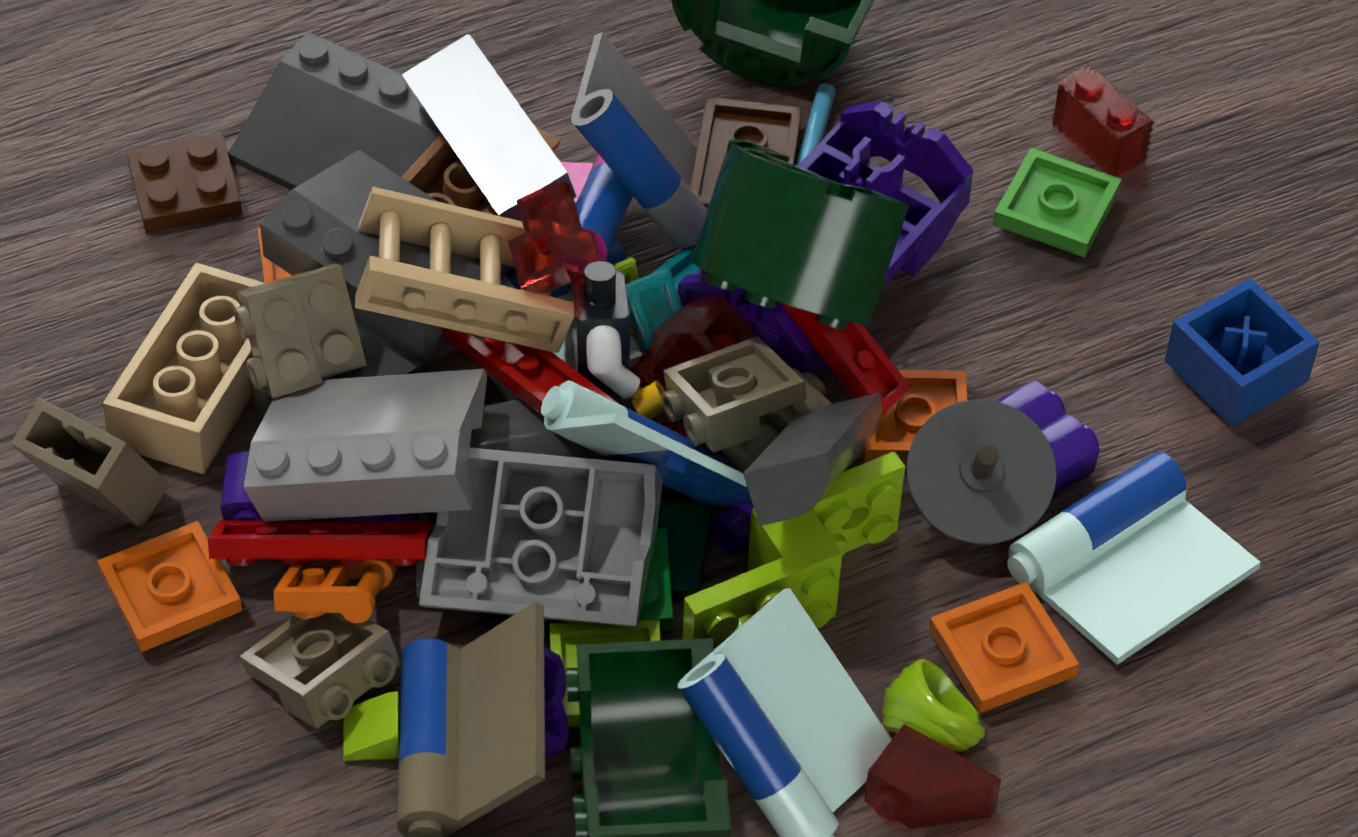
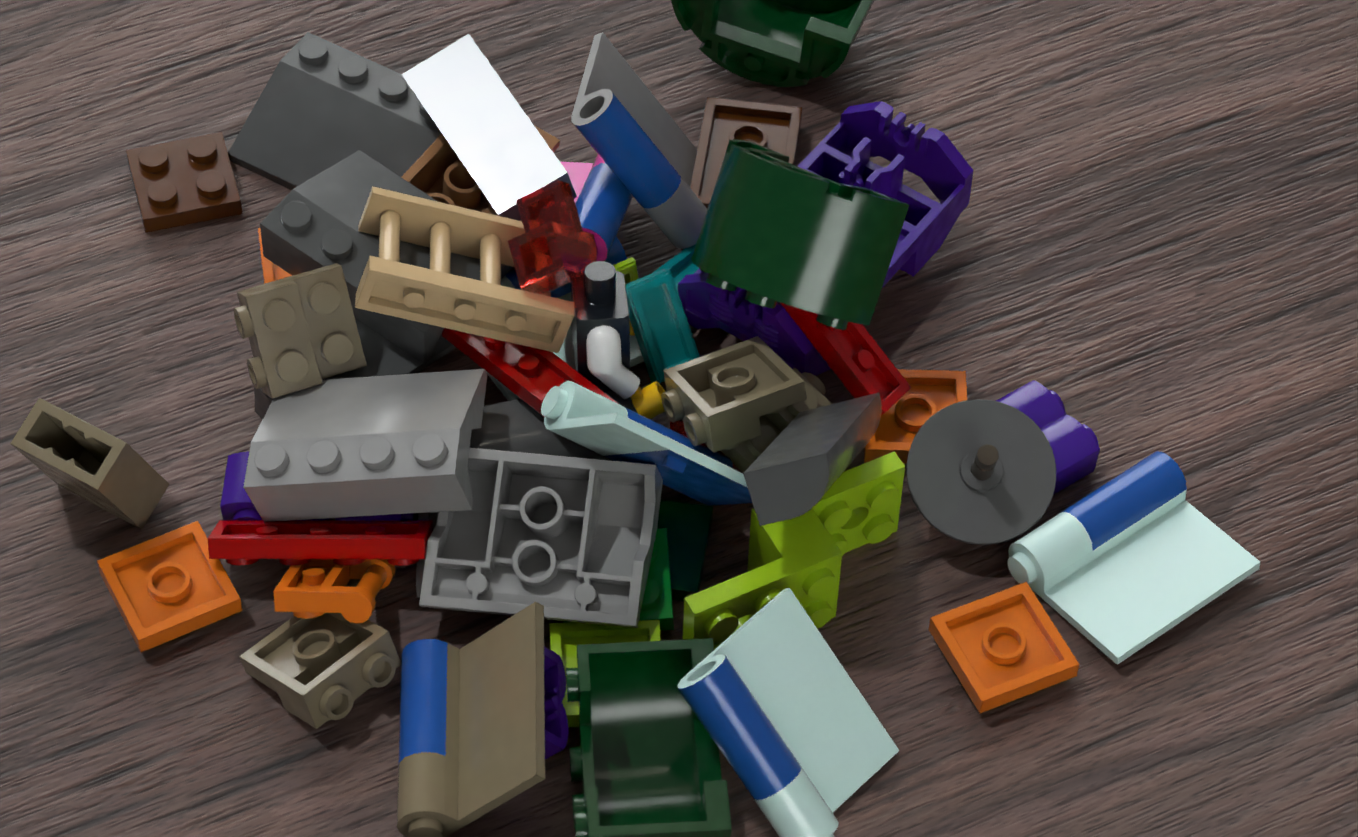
(186, 376): tan brick -> none
(373, 729): lime slope -> none
(689, 334): clear red brick -> none
(732, 528): dark purple hose -> none
(817, 120): medium azure bar -> none
(928, 784): clear red slope -> none
(933, 706): lime hair -> none
(1057, 202): bright green plate -> none
(1102, 121): clear red brick -> none
(1241, 351): blue brick -> none

